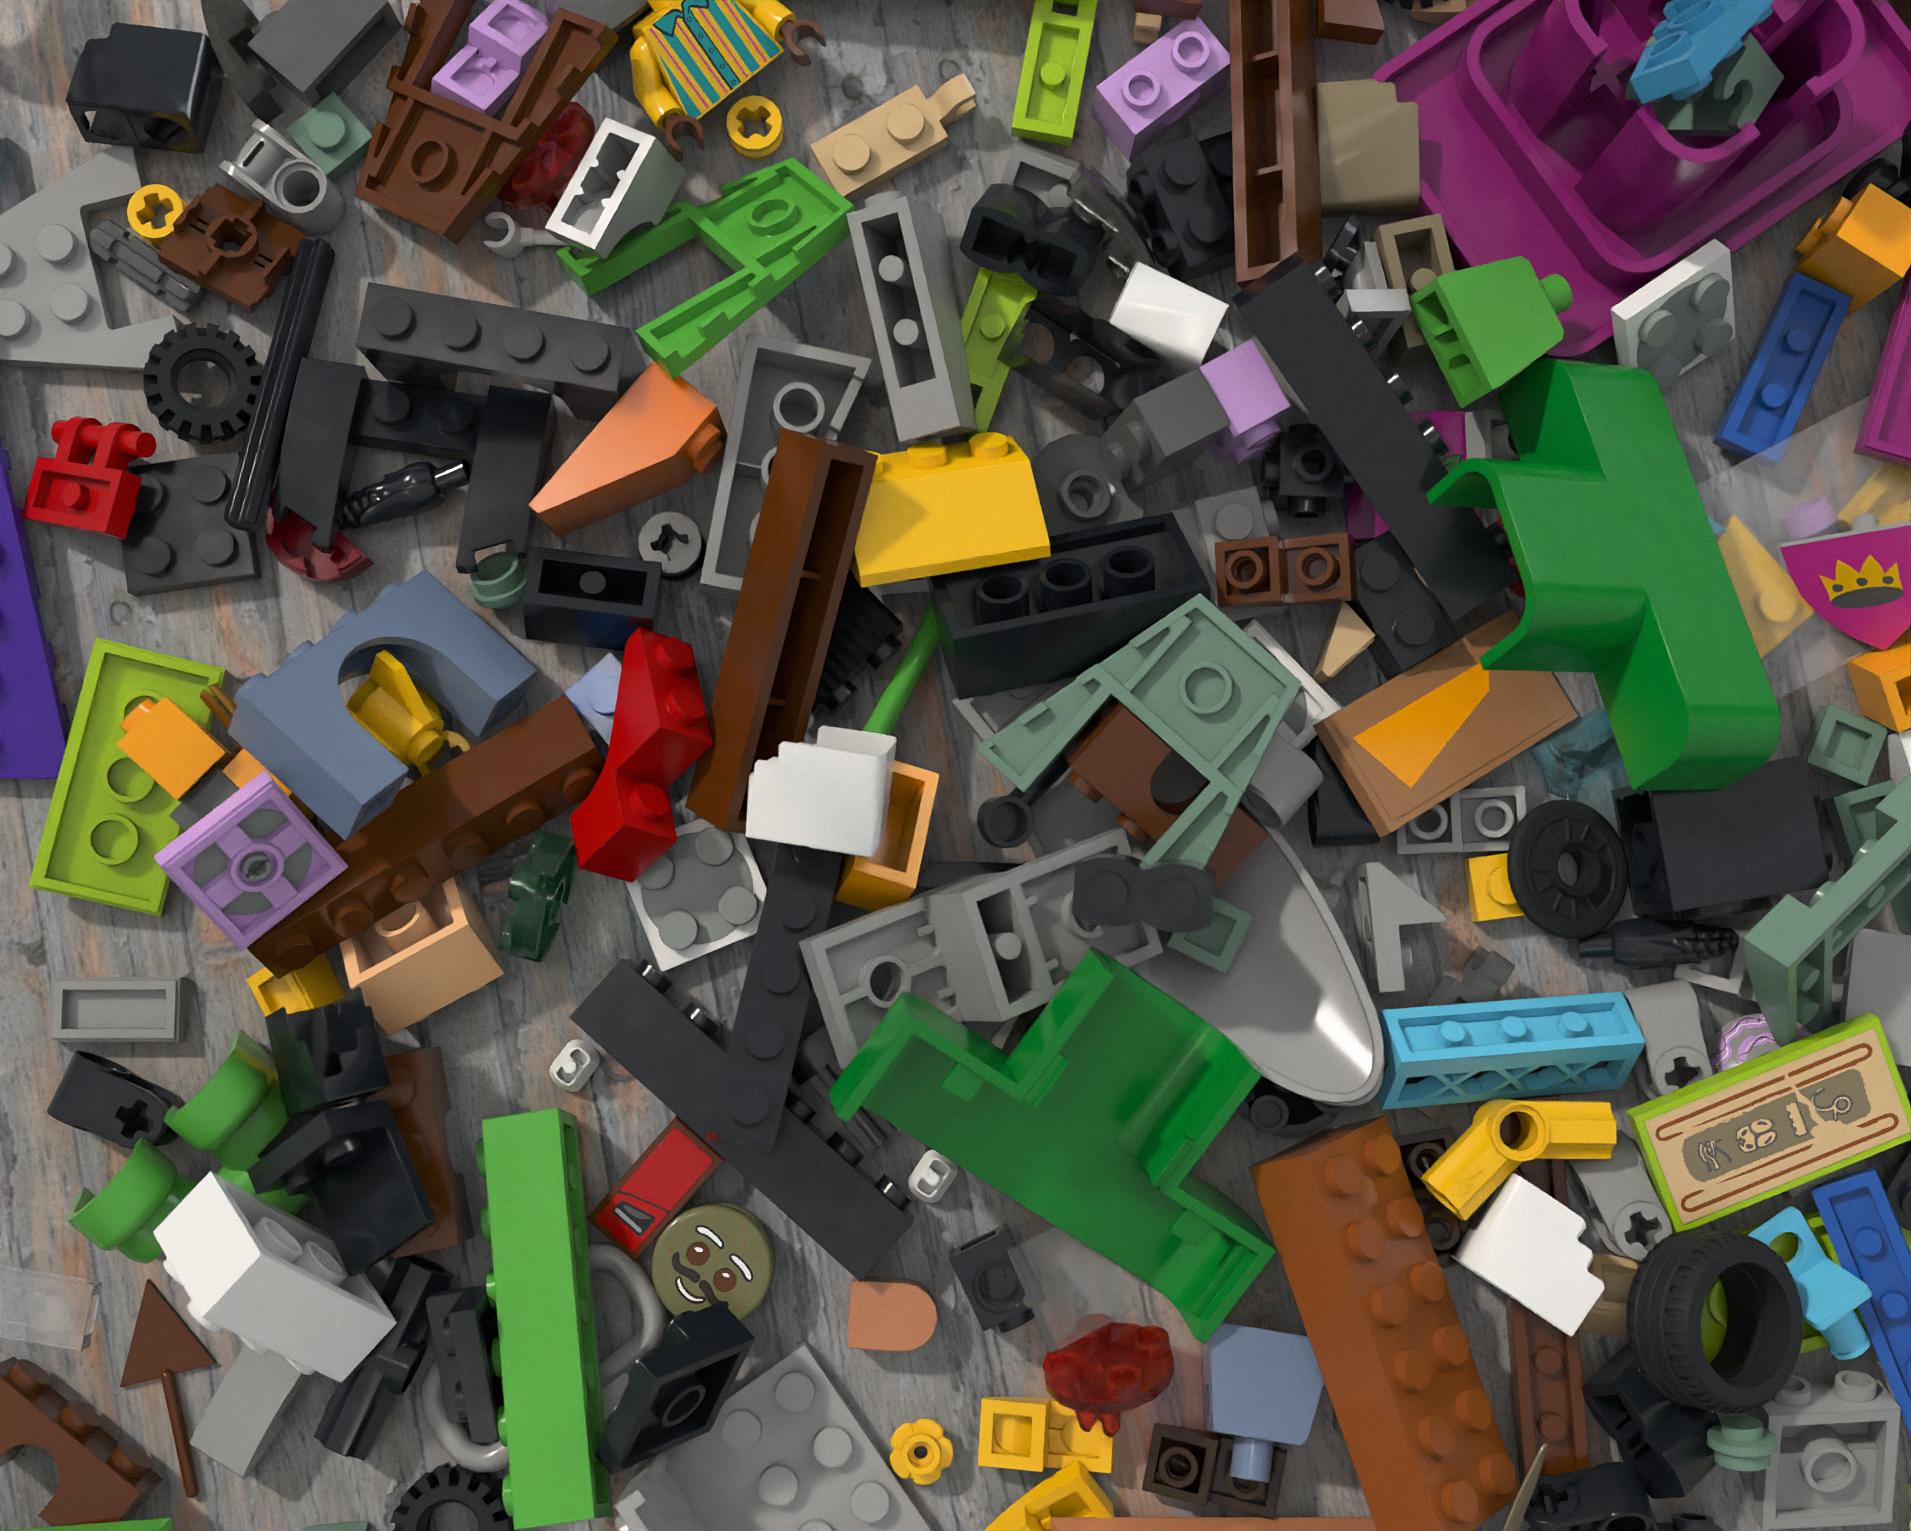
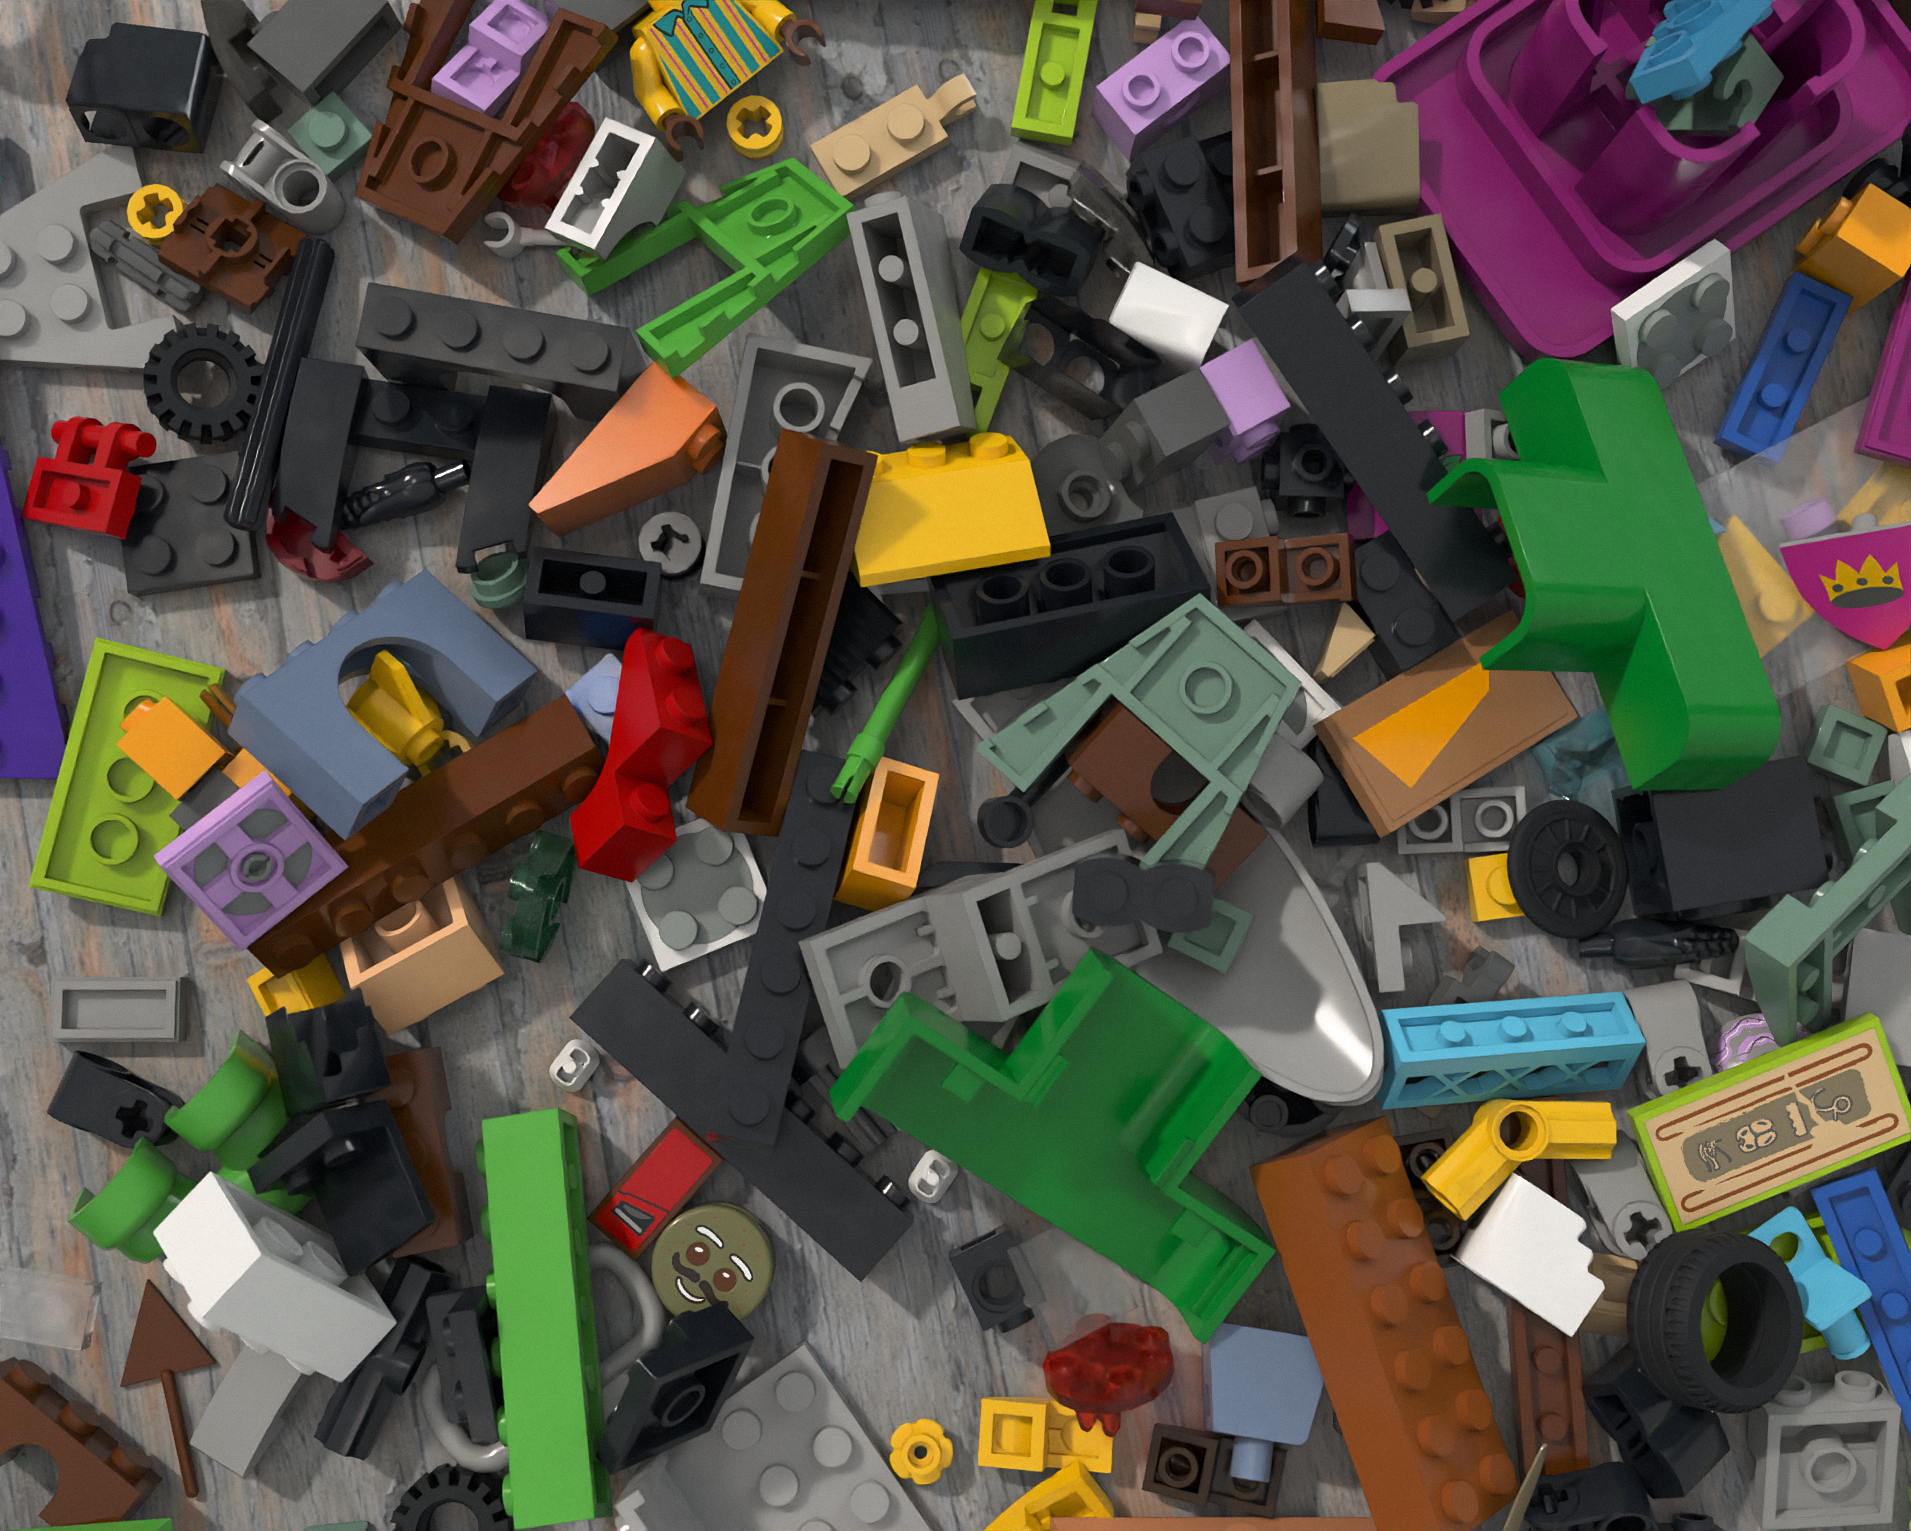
(824, 792): white piece -> none
(890, 1314): nougat piece -> none
(1490, 322): bright green torso -> none
(1742, 1443): sand green plate -> none

